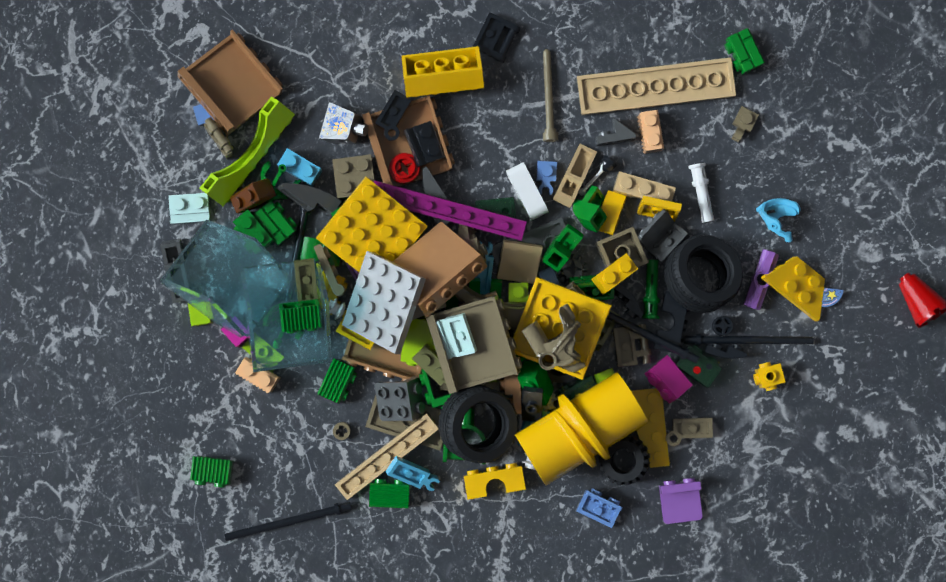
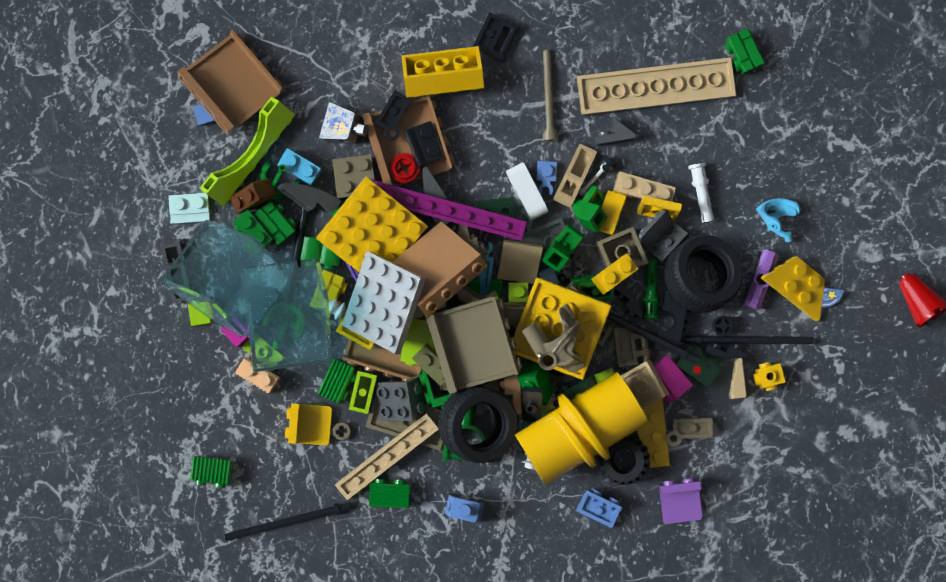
(220, 140): dark tan plate -> none
(300, 316): green brick -> none
(305, 279): olive hinge -> none
(308, 424): none -> yellow bracket
(330, 271): dark tan plate -> none
(363, 392): none -> lime brick
(411, 473): medium azure plate -> none
(456, 336): light aqua plate -> none
(464, 508): none -> medium blue torso
(511, 476): yellow arch -> none
(645, 384): none -> tan tile
(650, 131): light nougat brick -> none
(738, 385): none -> tan slope
(743, 121): dark tan plate -> none

